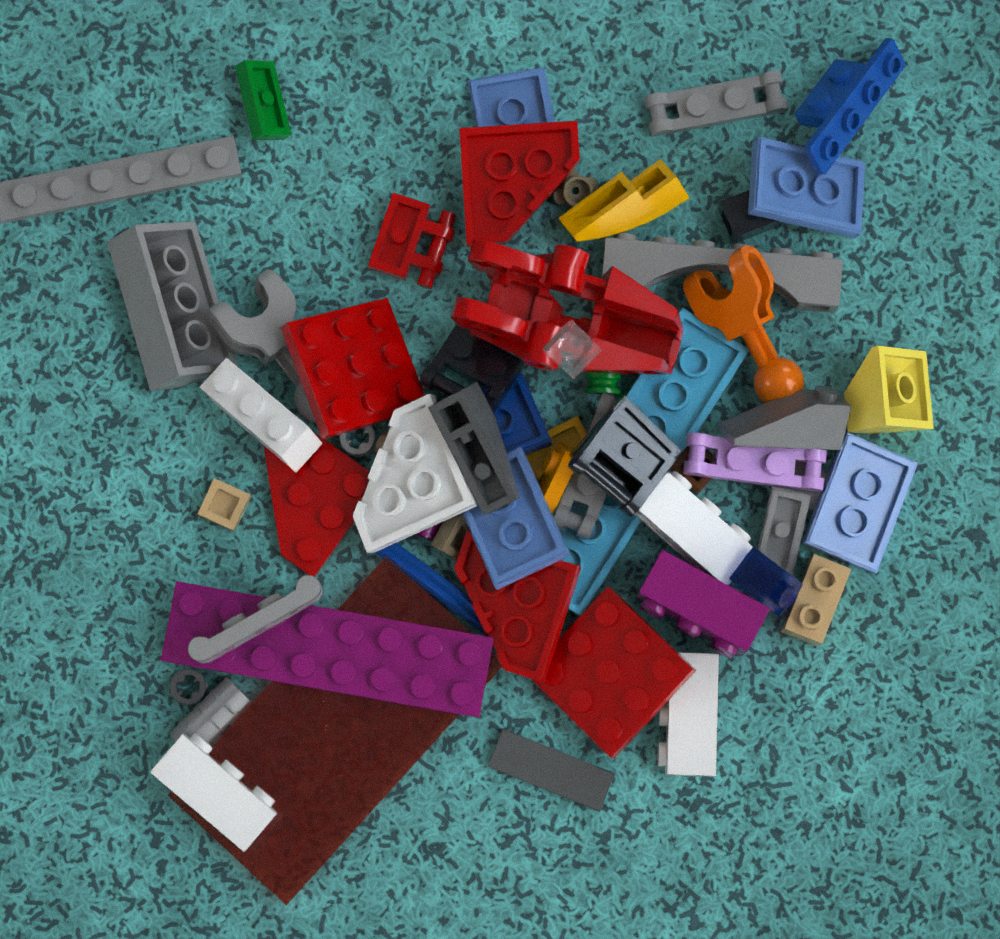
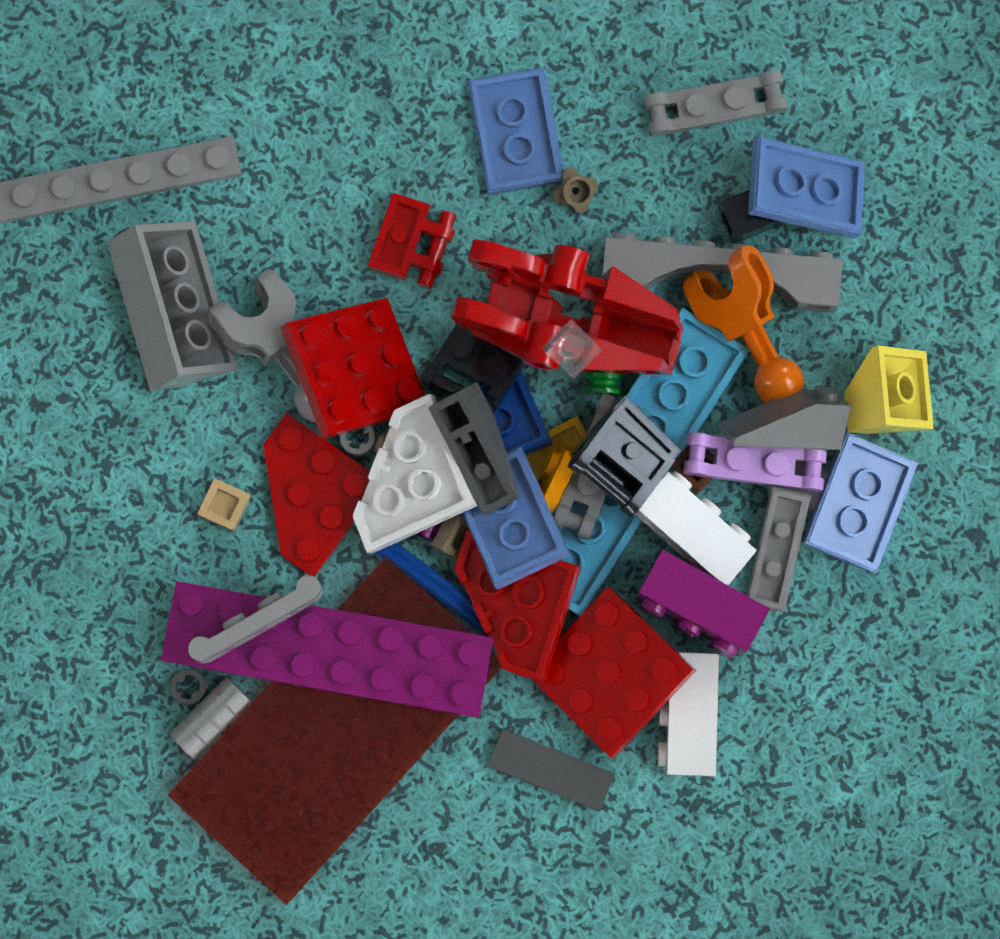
(215, 790): white brick -> none
(261, 415): white brick -> none
(263, 100): green plate -> none
(512, 173): red plate -> none
(625, 203): yellow slope -> none
(766, 581): clear blue brick -> none
(816, 600): tan brick -> none
(845, 101): blue bracket -> none

